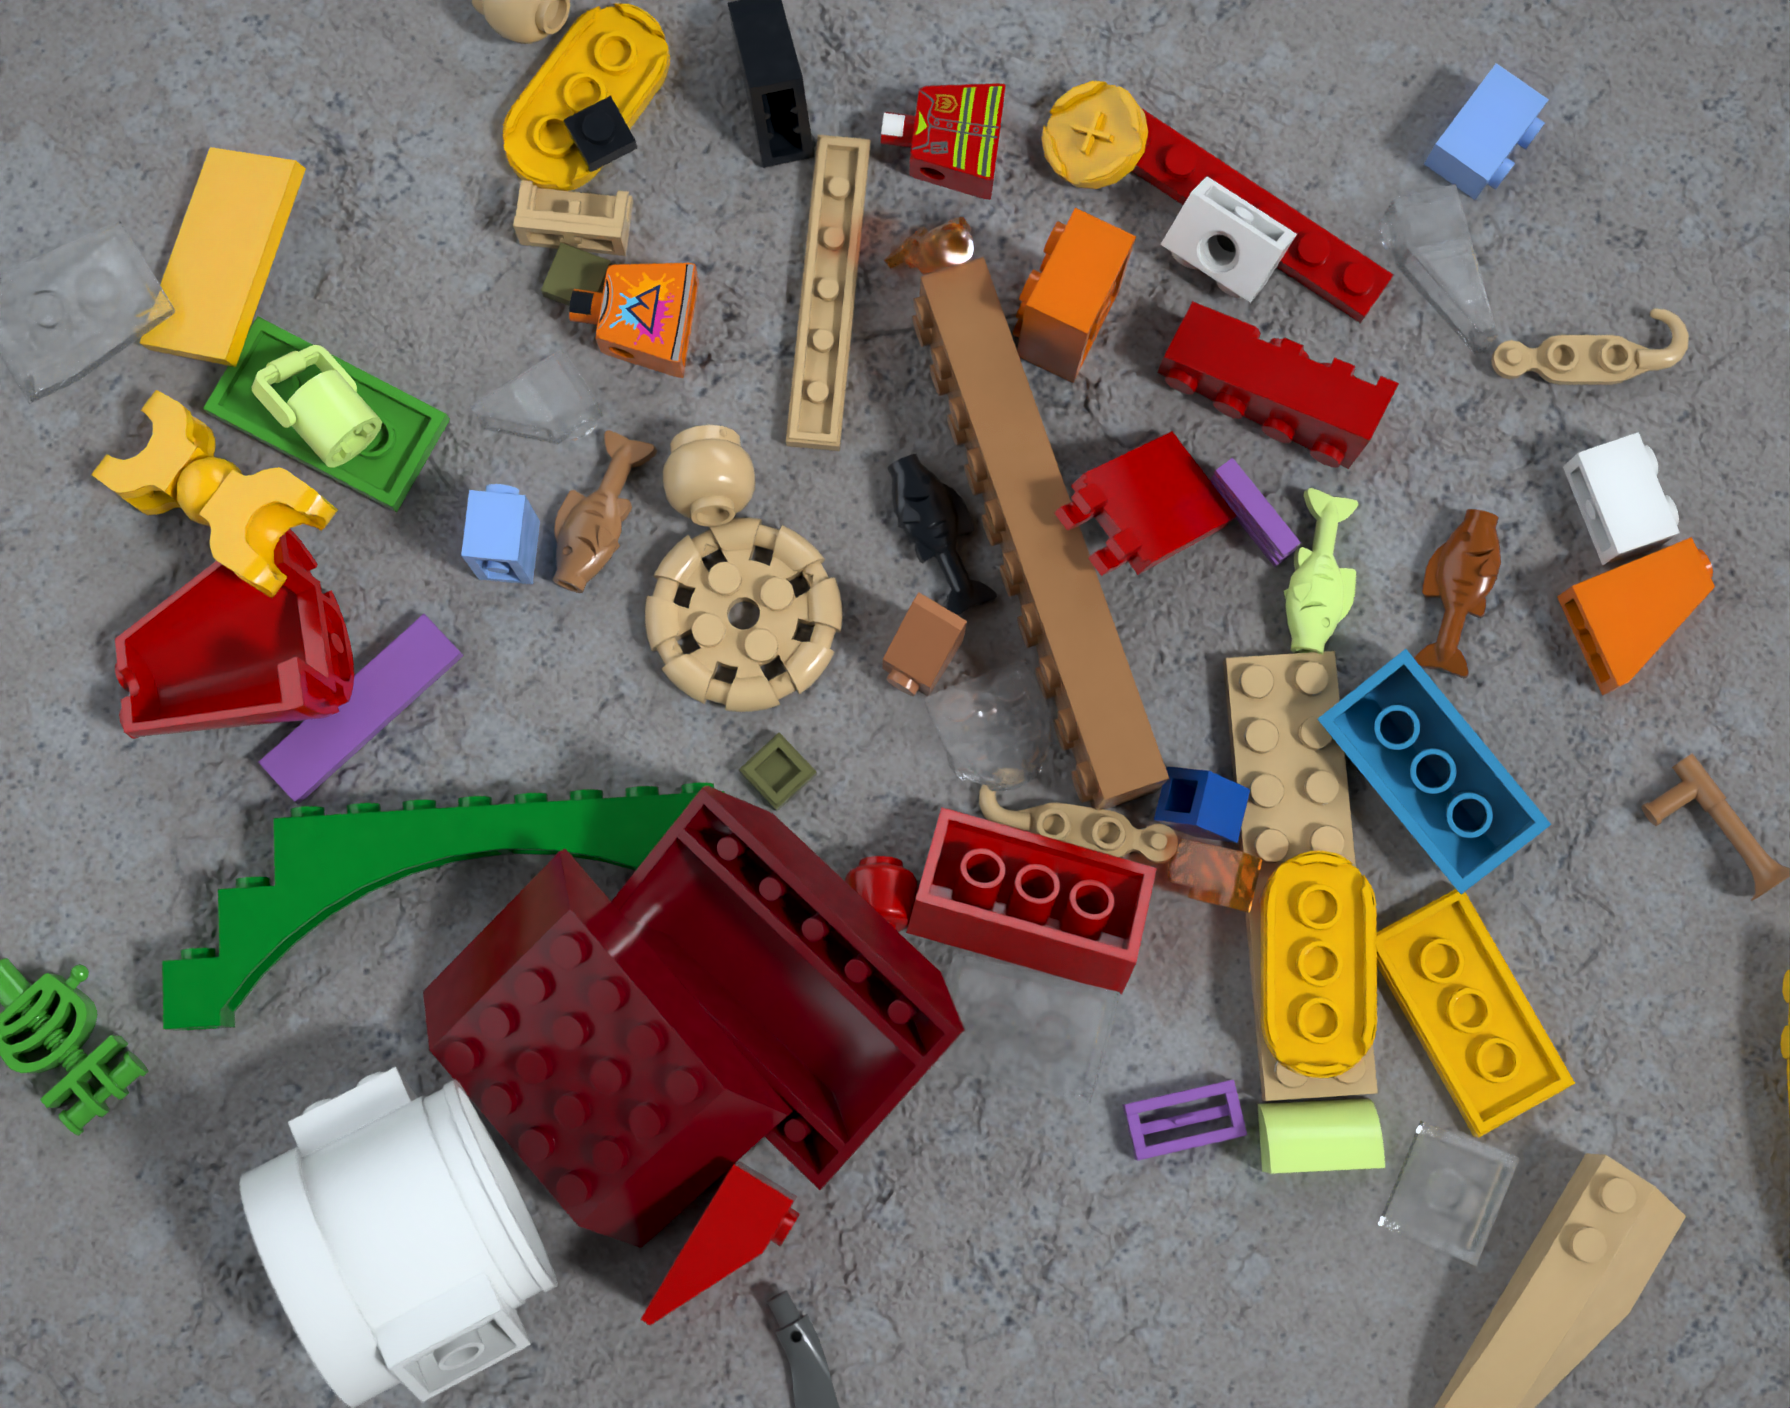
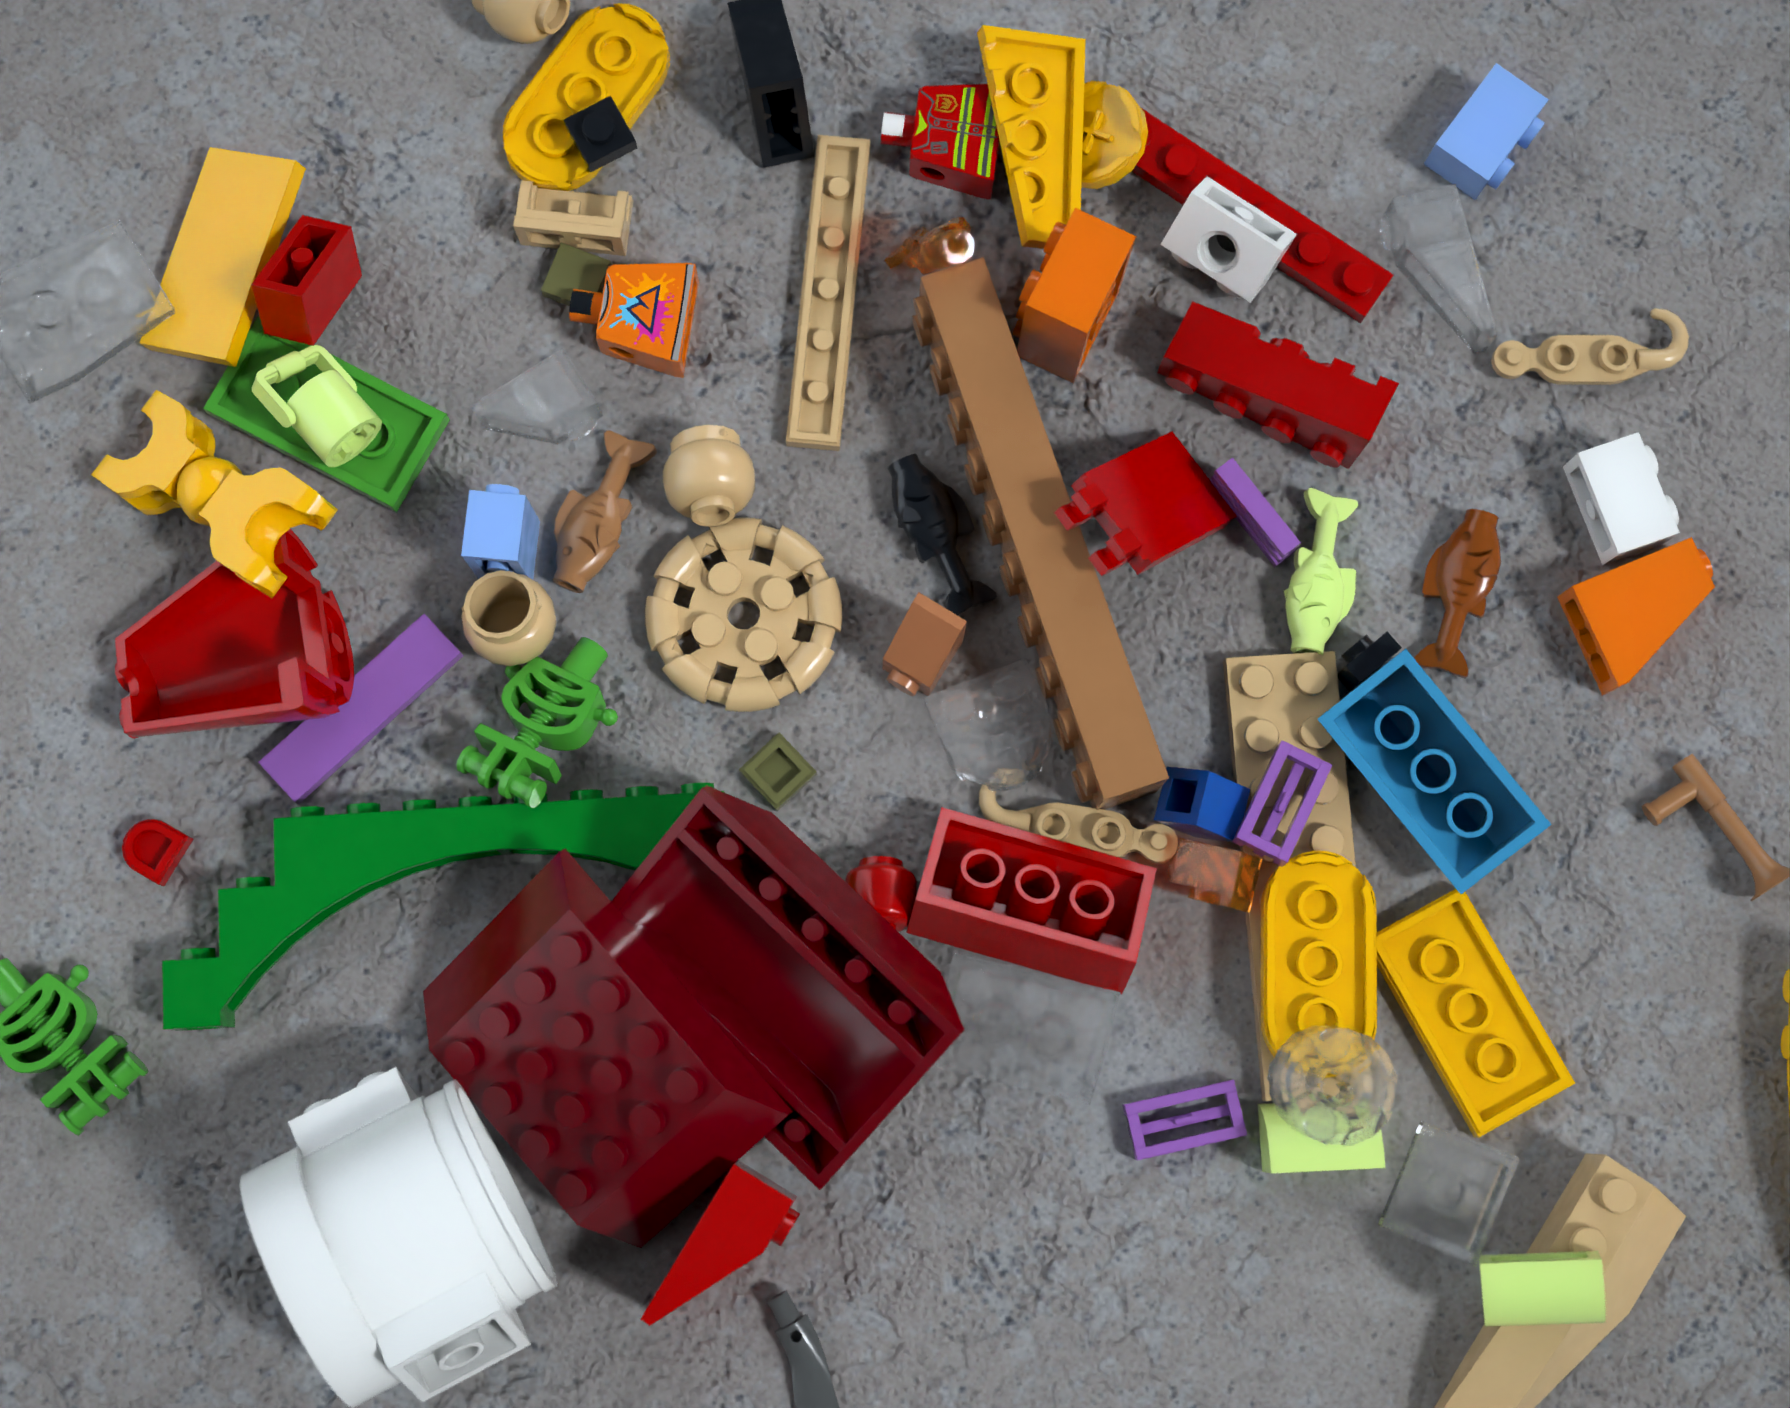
(154, 849): none -> red tile
(307, 280): none -> red brick
(508, 618): none -> tan piece
(568, 704): none -> bright green torso
(1039, 122): none -> yellow wing
(1262, 844): none -> medium lavender tile
(1364, 1092): none -> clear brick
(1365, 658): none -> black plate
(1542, 1288): none -> yellowish green brick

